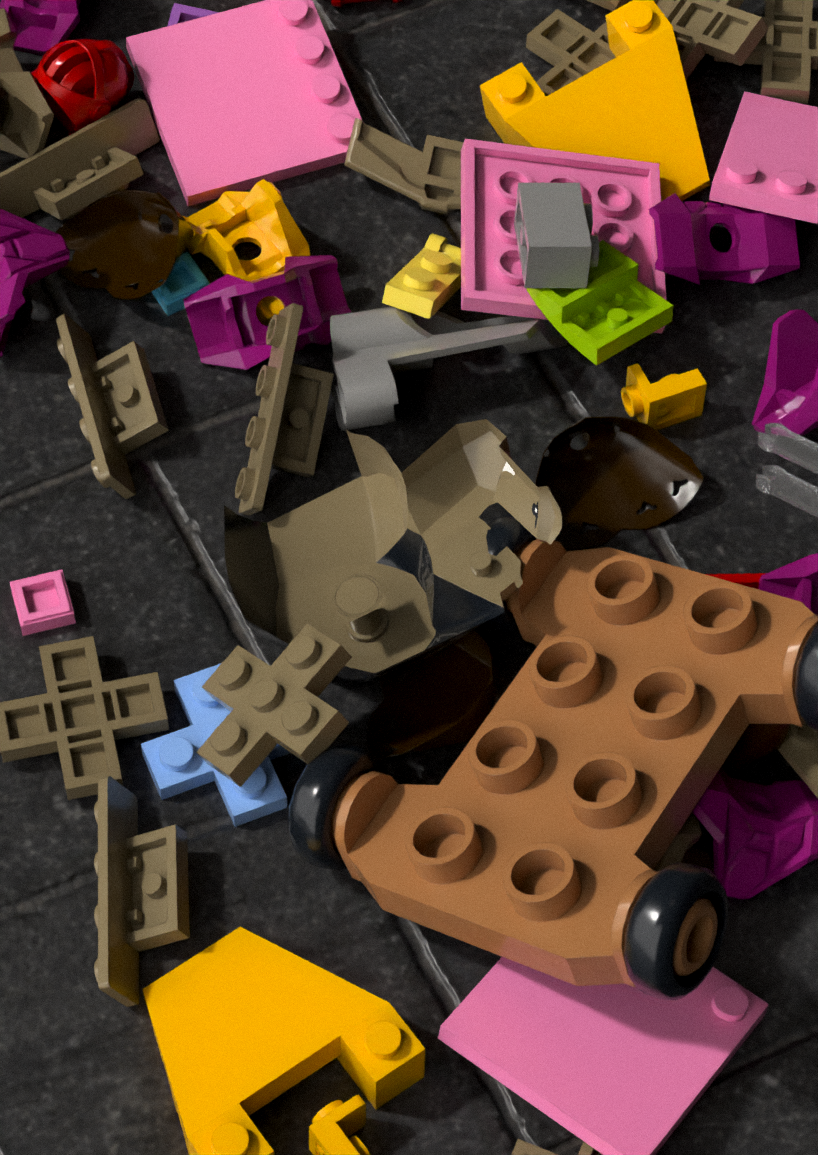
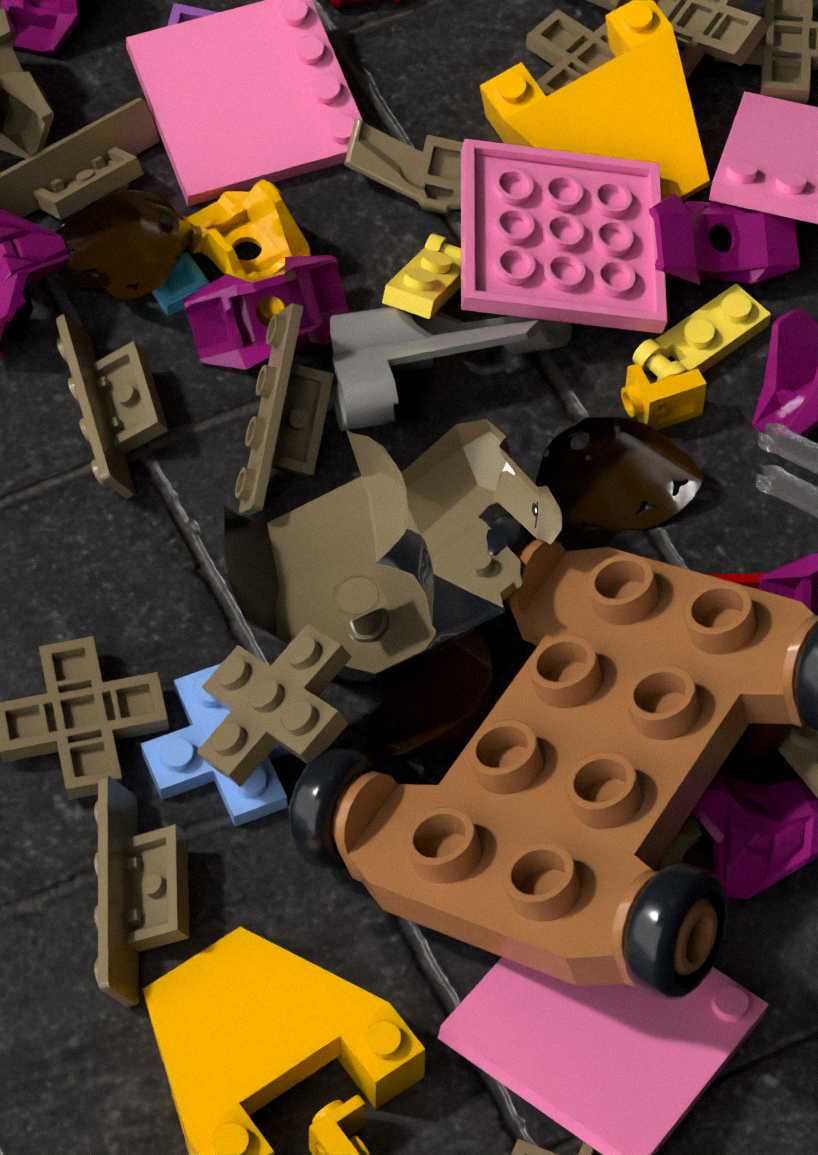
(42, 602): bright pink tile -> none
(83, 80): red helmet -> none
(554, 235): light grey brick -> none
(607, 313): lime slope -> none
(704, 335): none -> light yellow plate

